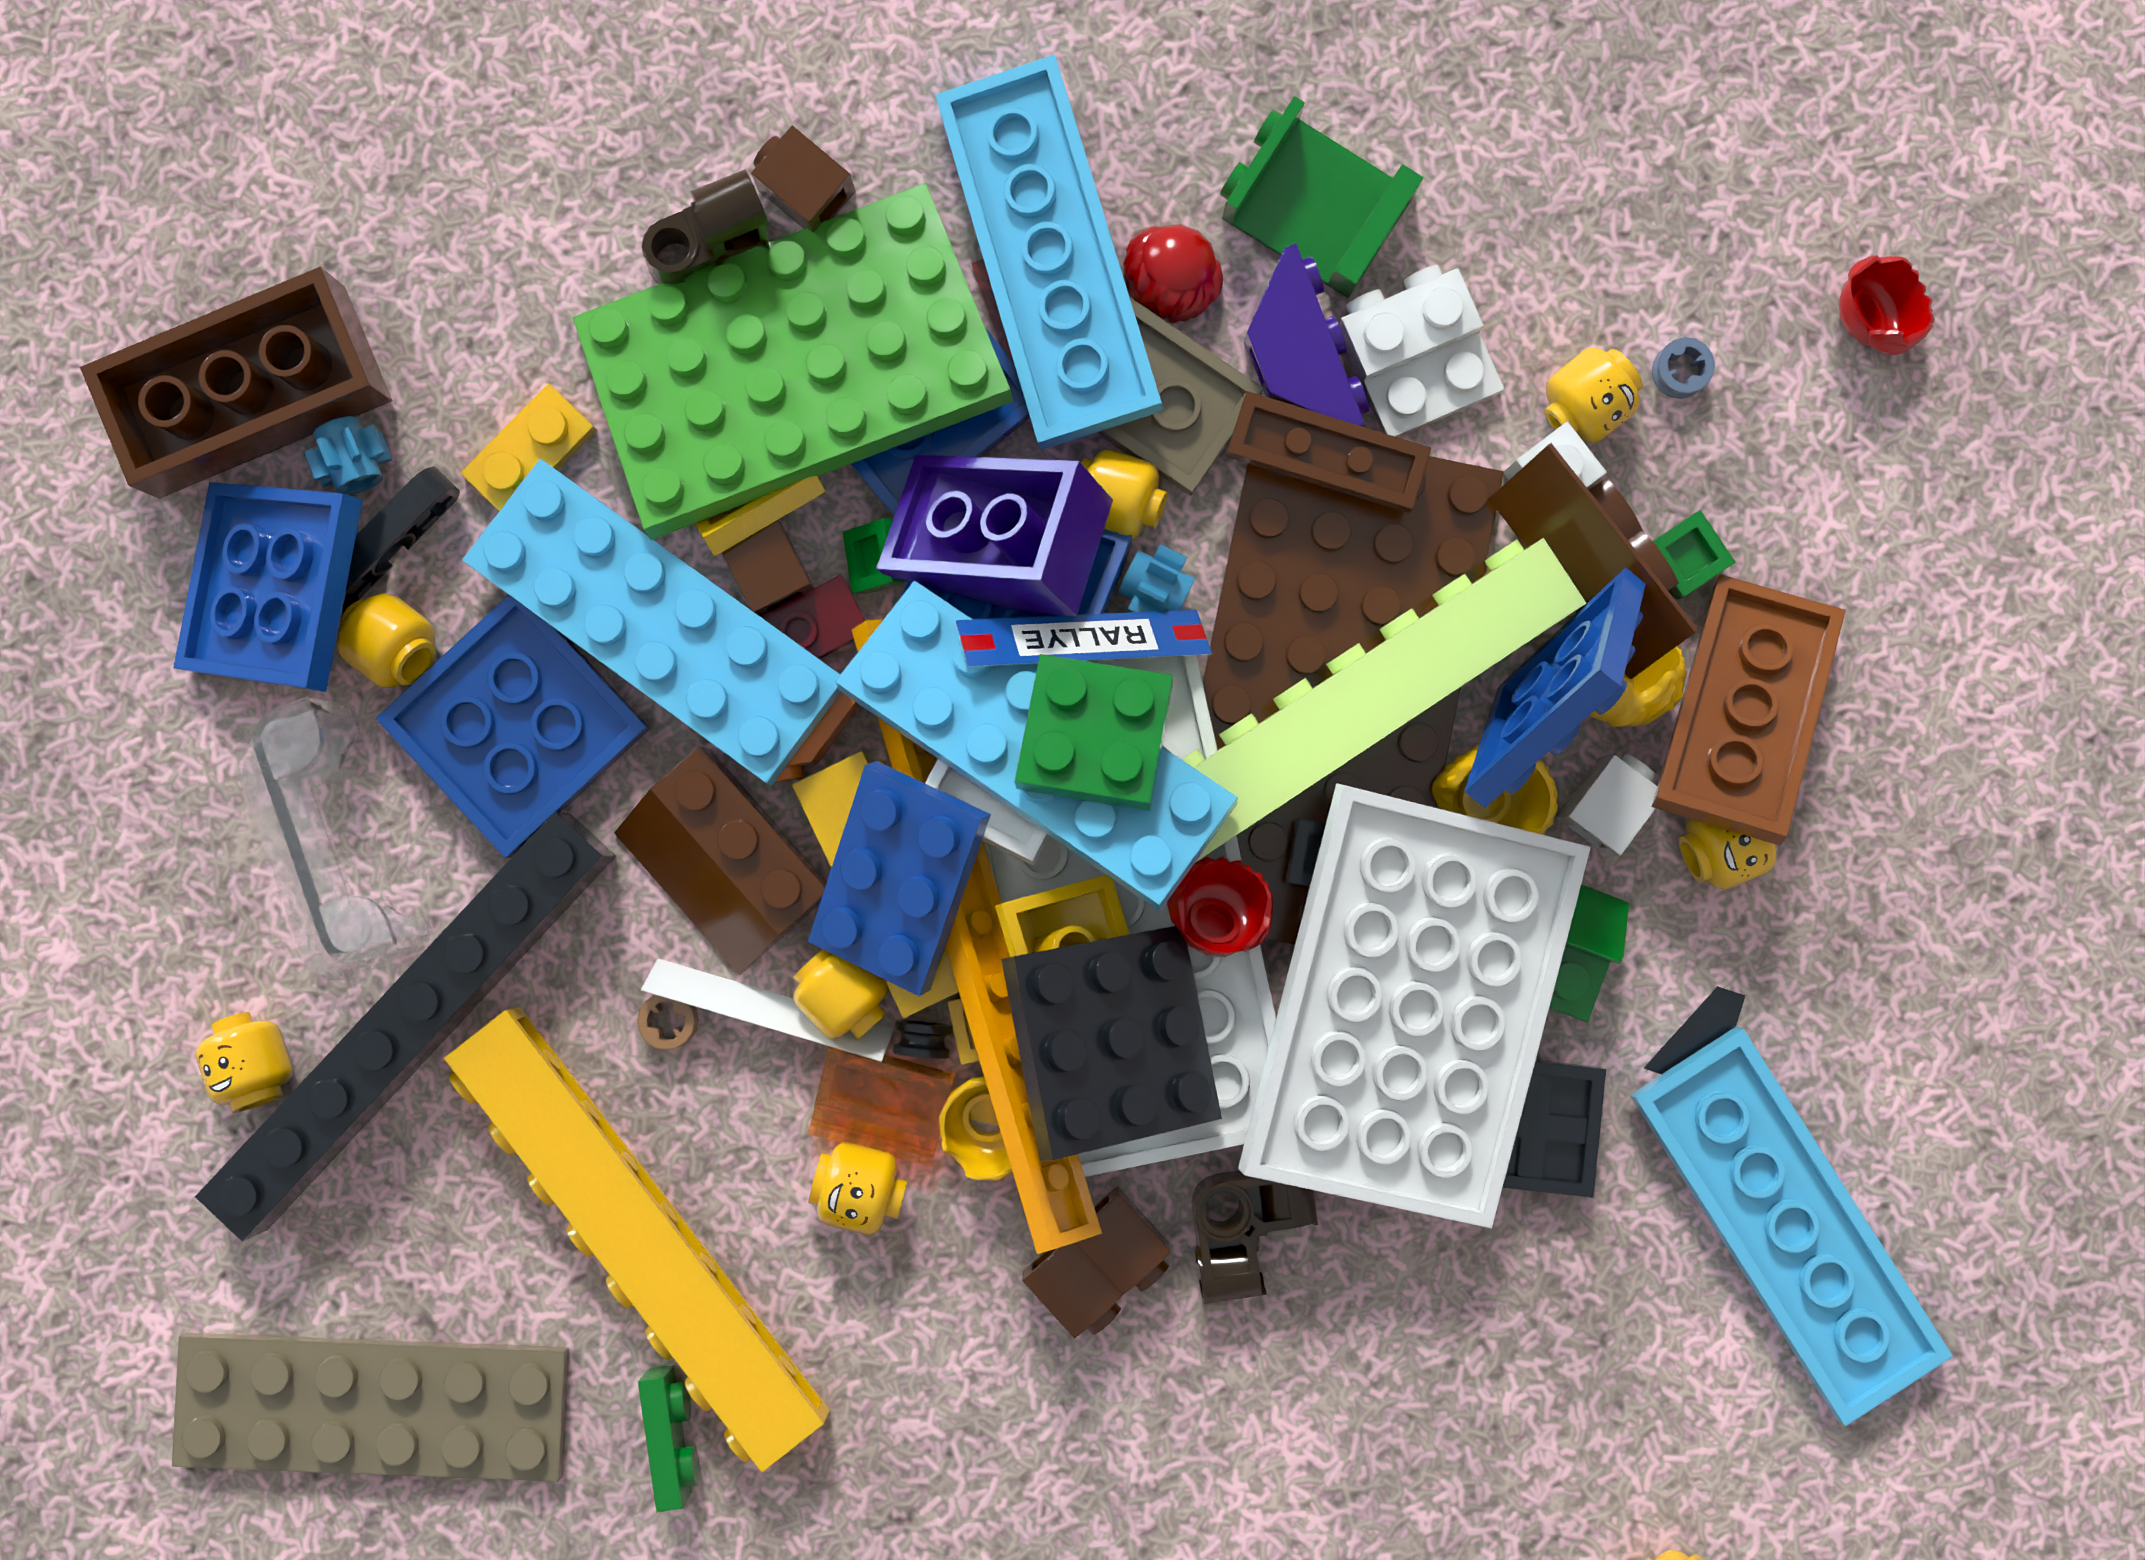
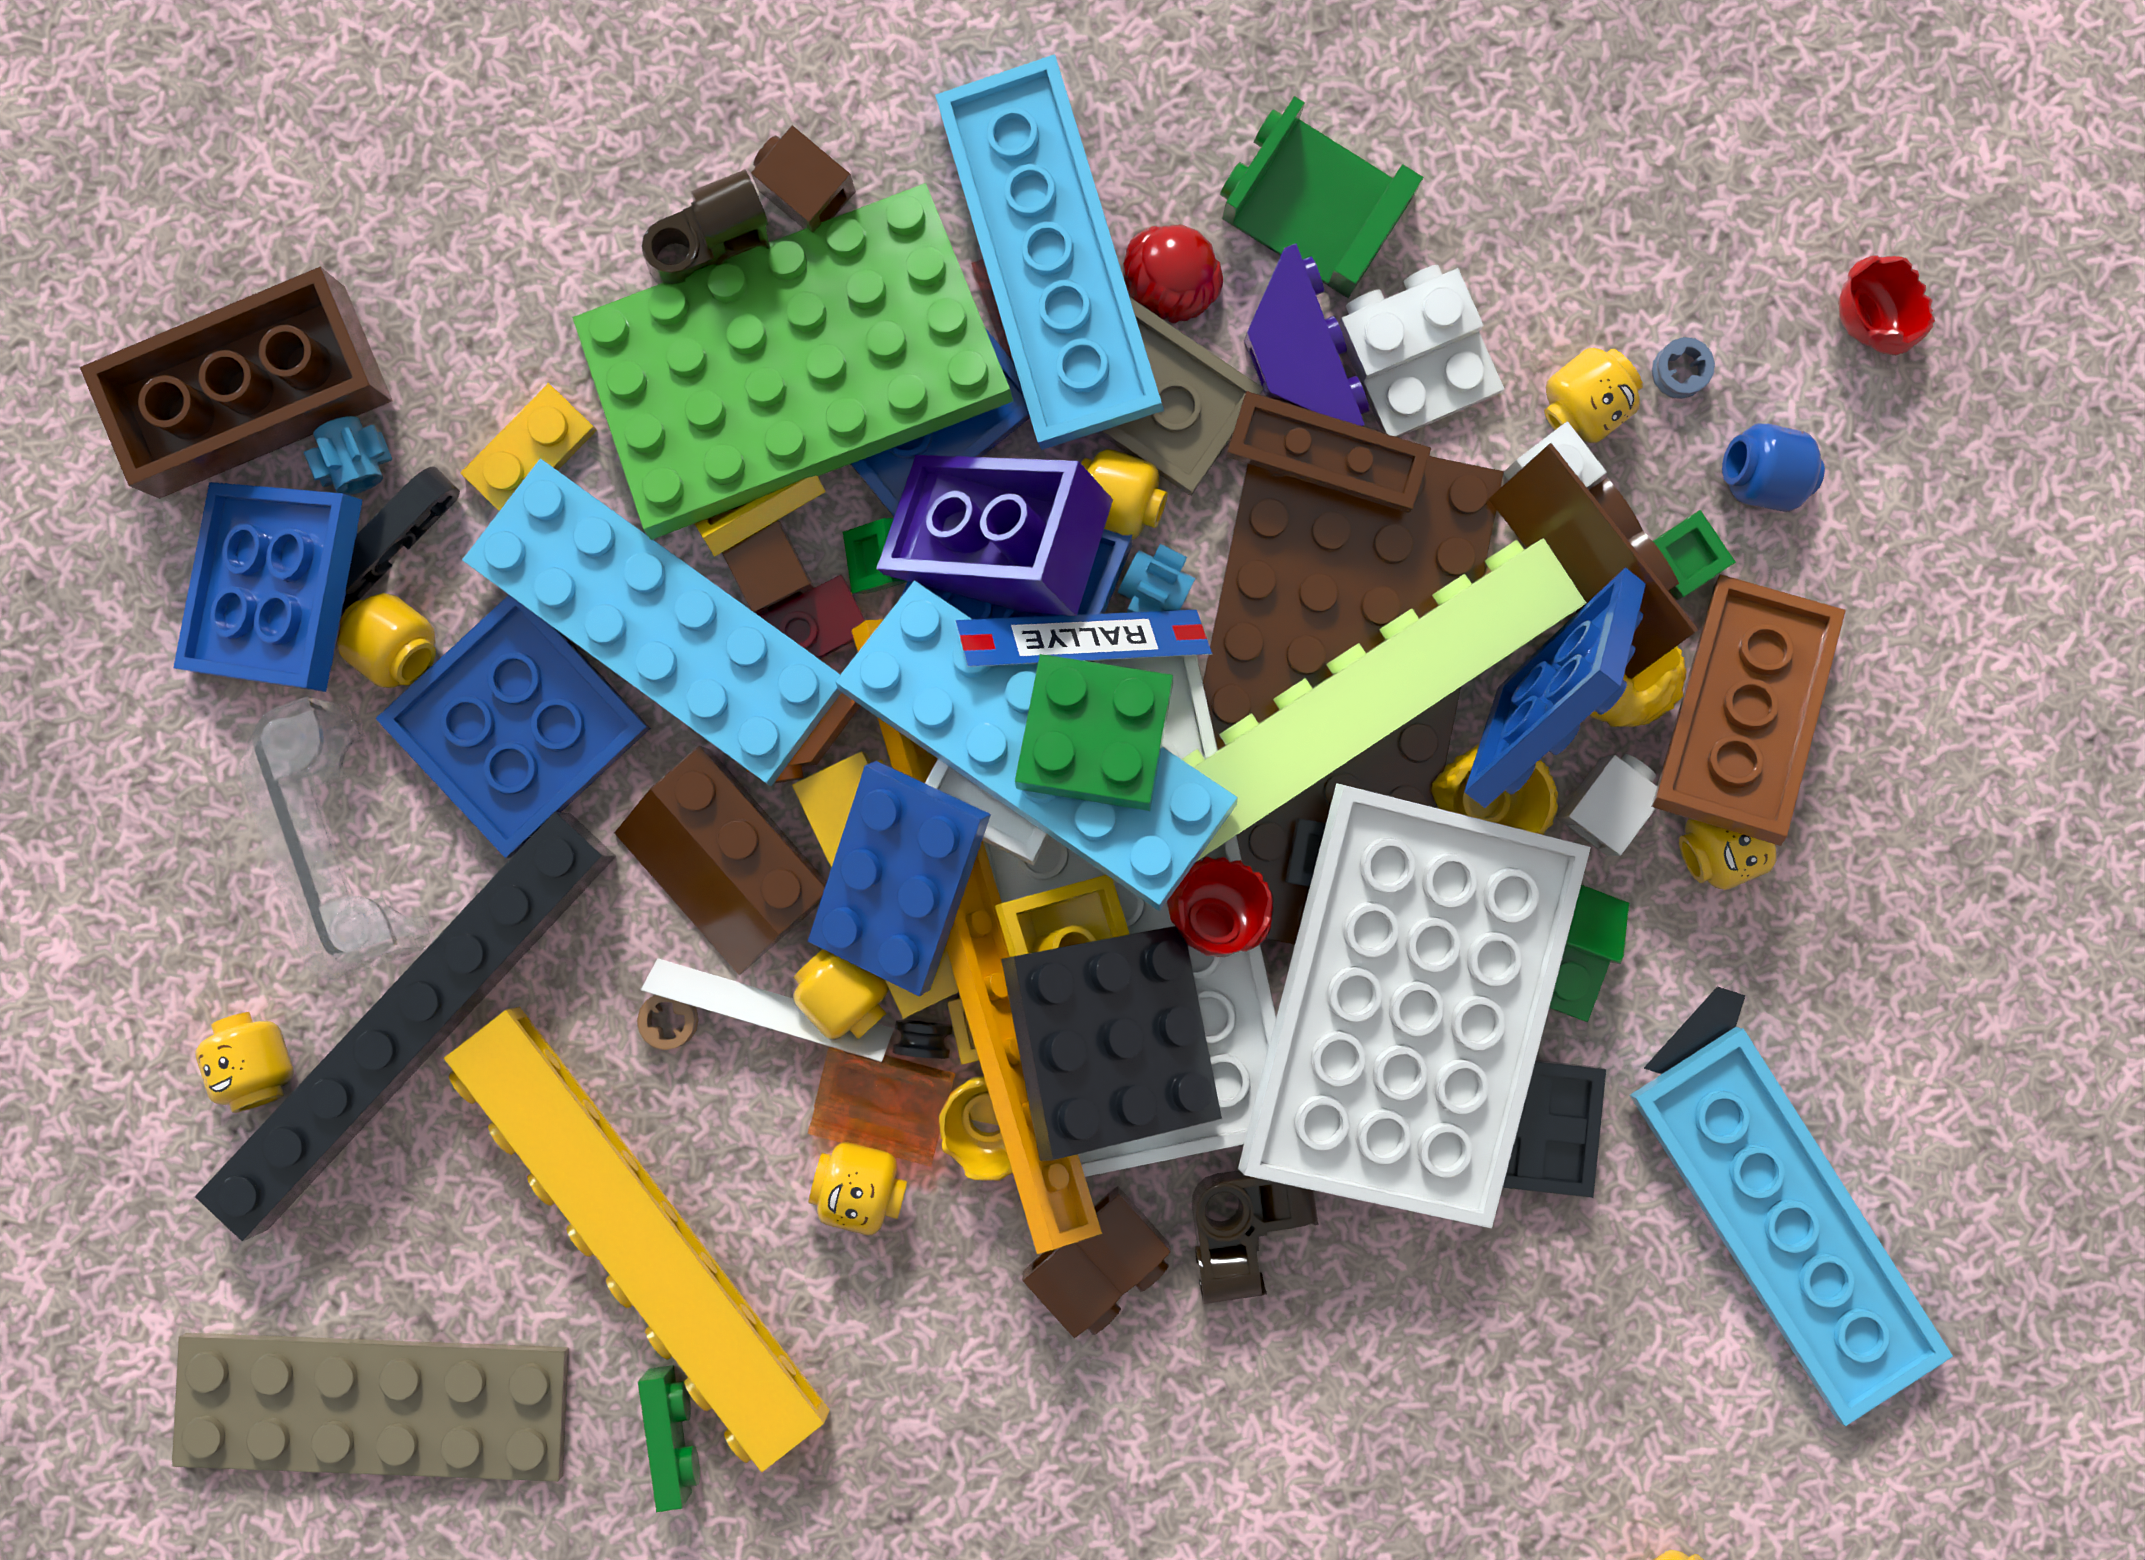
(1773, 467): none -> blue head

